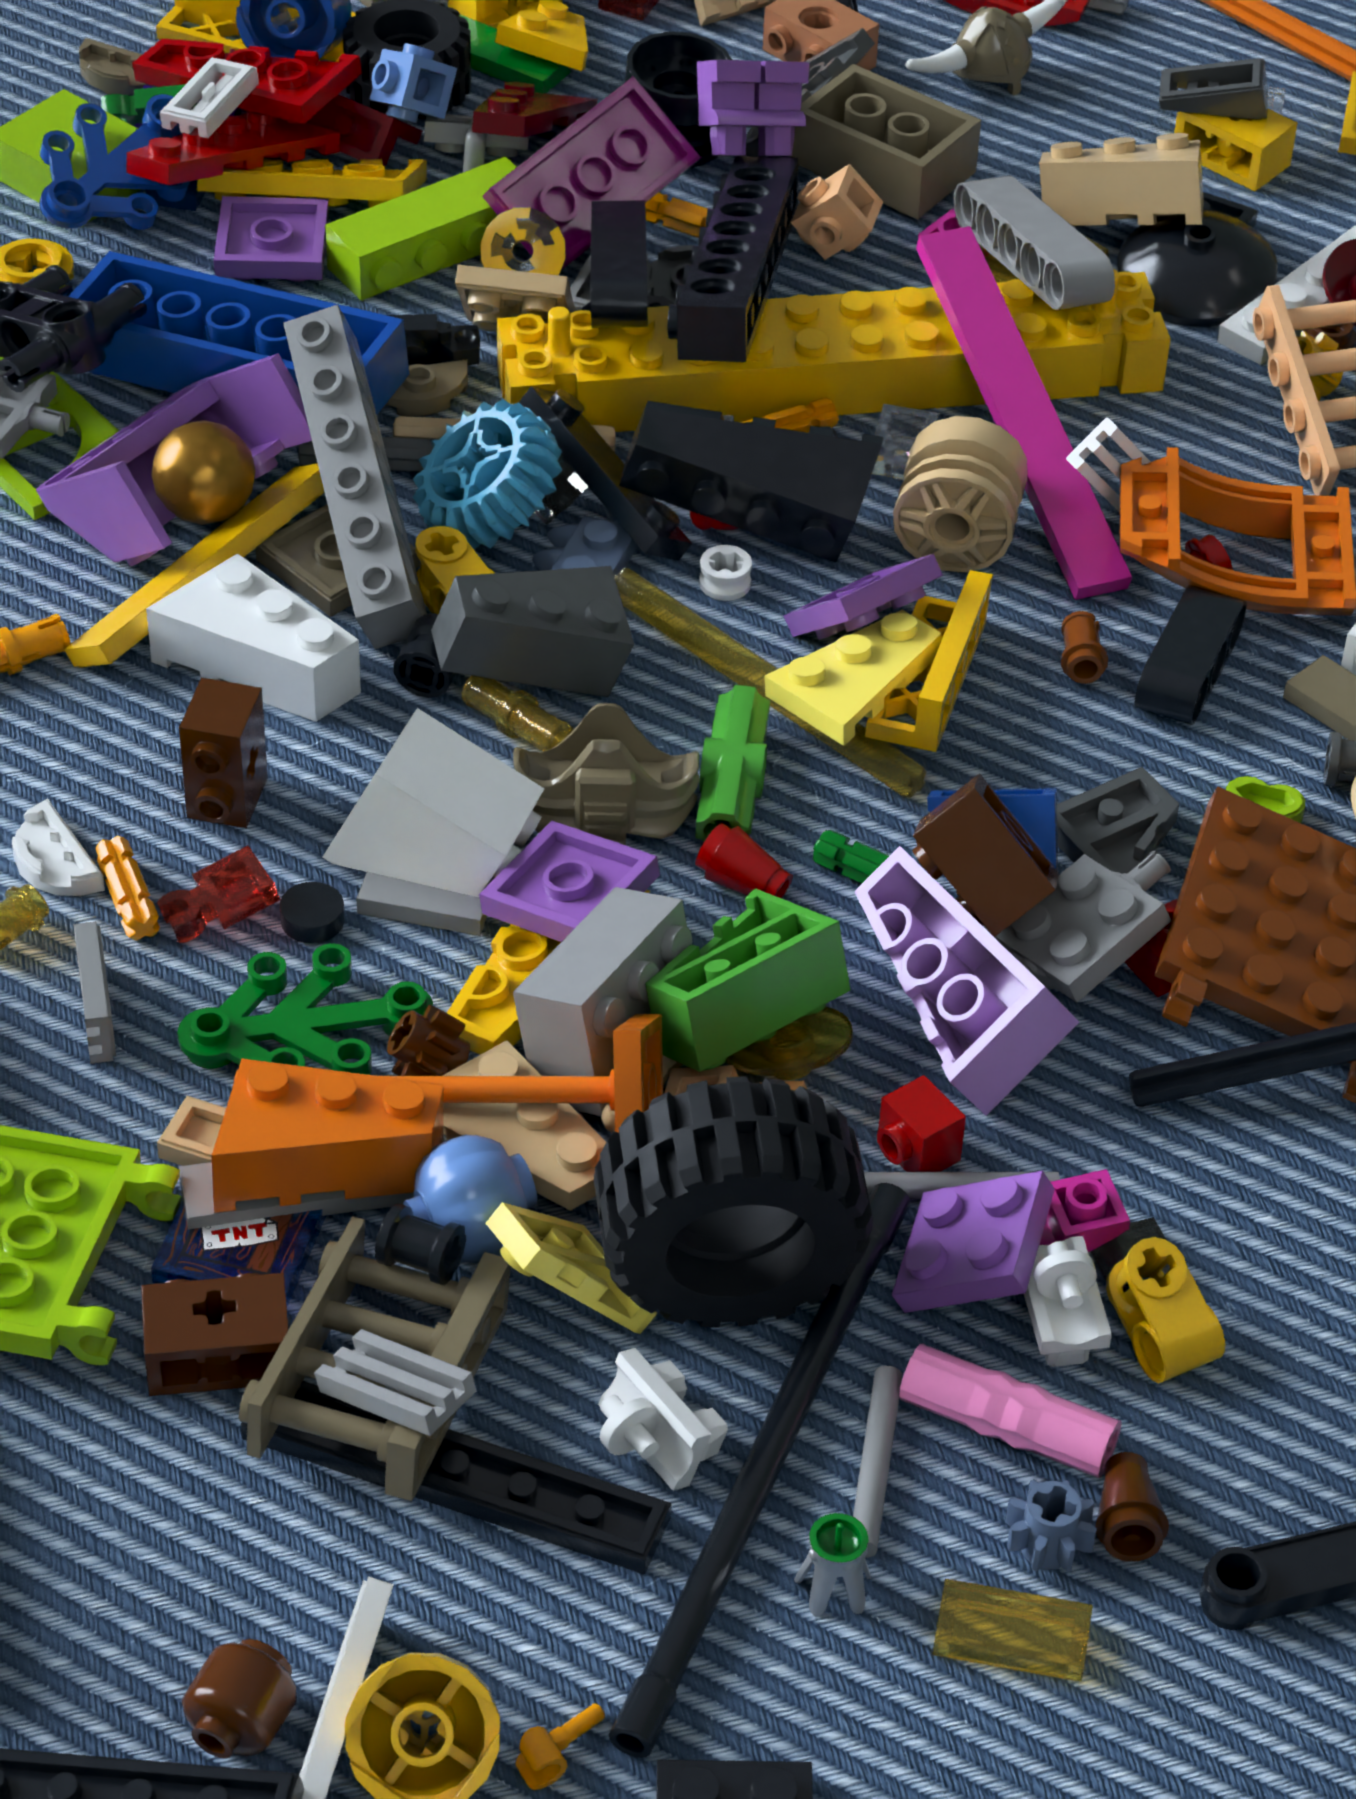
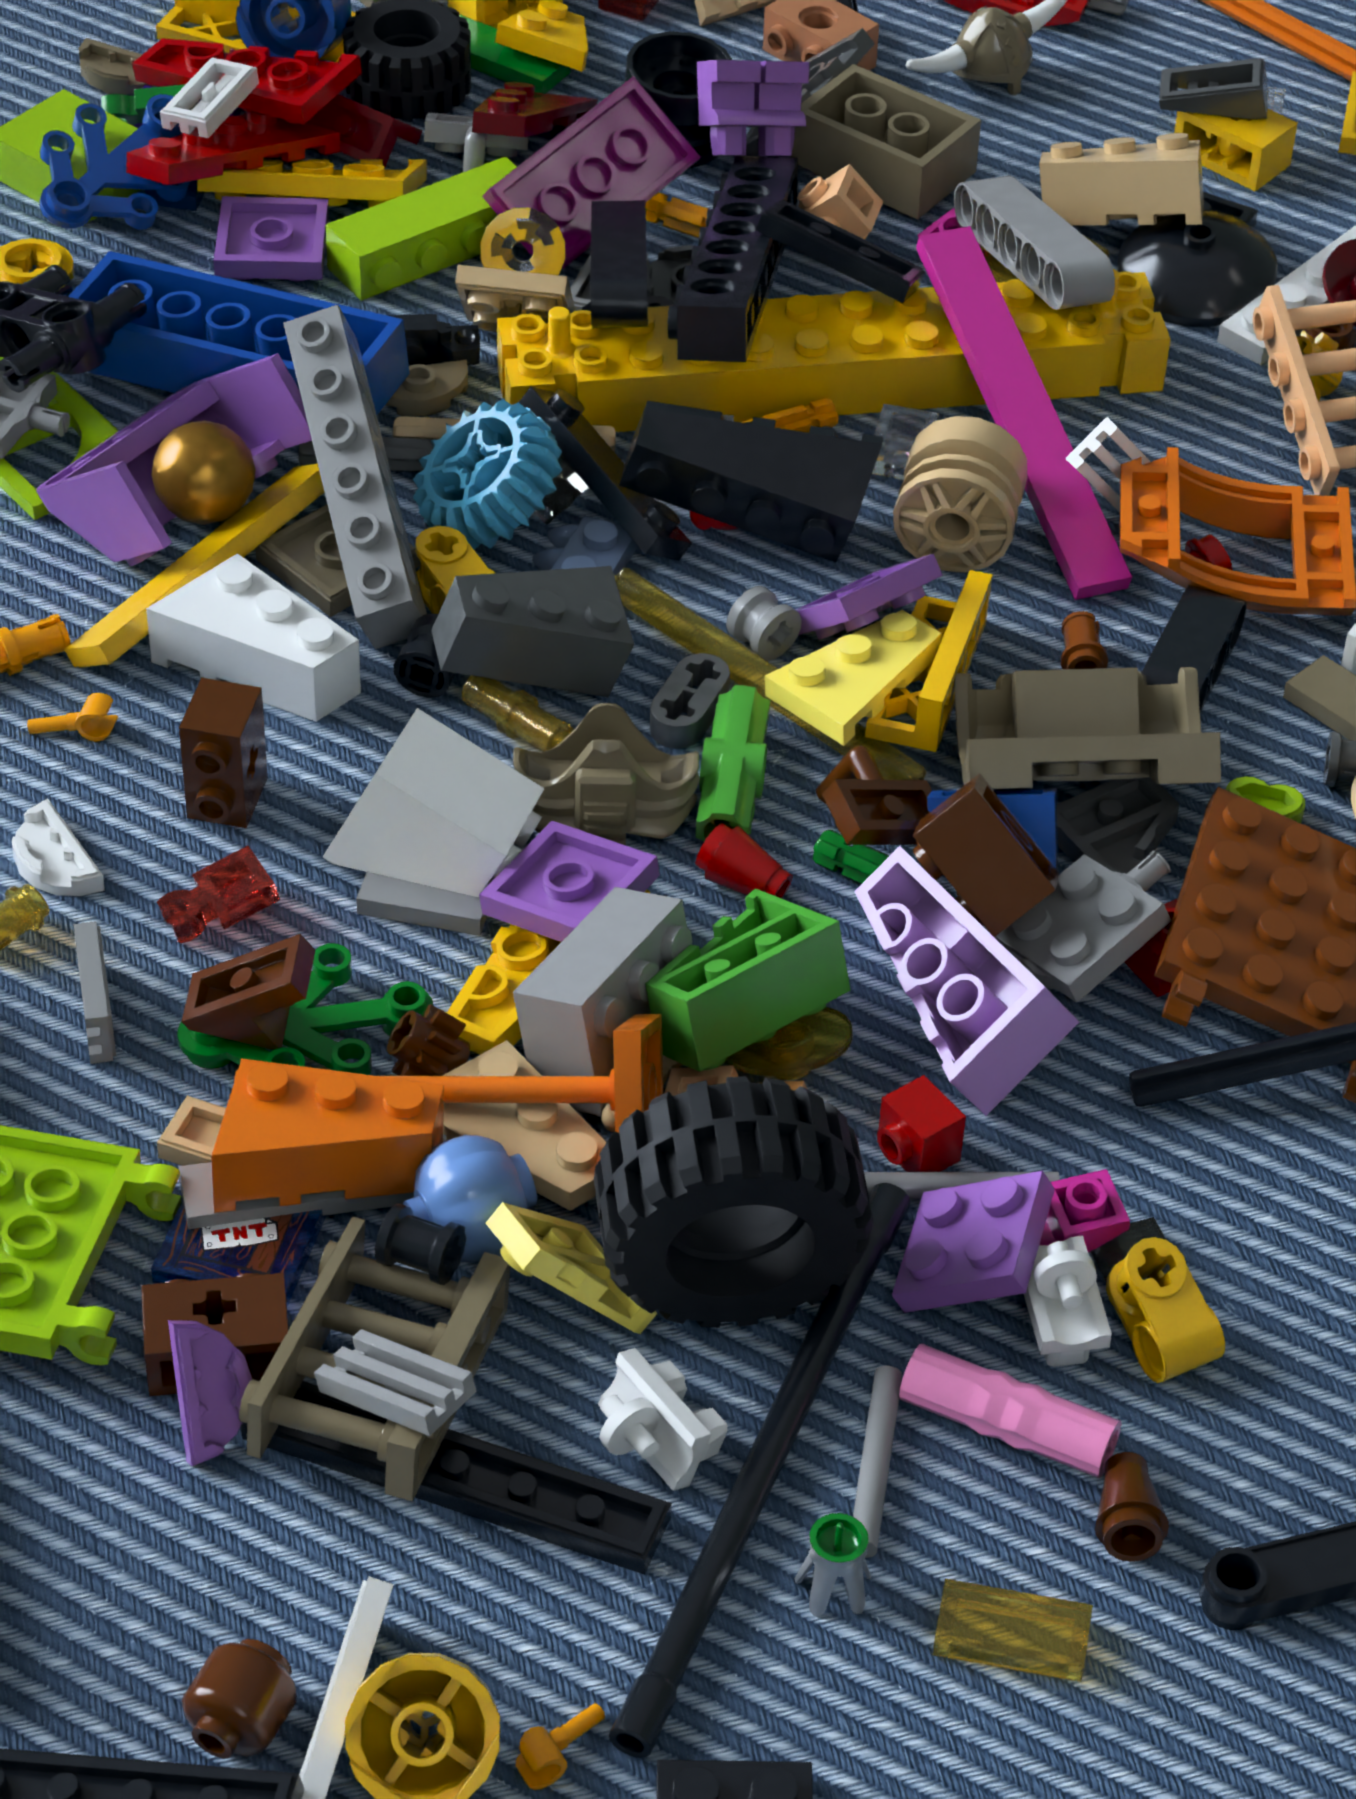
(90, 723): none -> light orange hand
(127, 888): light orange axle -> none
(209, 1387): none -> medium lavender plate
(251, 993): none -> reddish brown slope
(312, 912): black tile -> none
(412, 83): medium blue brick -> none
(678, 696): none -> flat silver beam
(725, 572): white bush -> none
(764, 622): none -> light grey wheel
(841, 250): none -> black tile
(868, 806): none -> reddish brown plate
(1050, 1525): sand blue gear -> none
(1083, 728): none -> dark tan piece

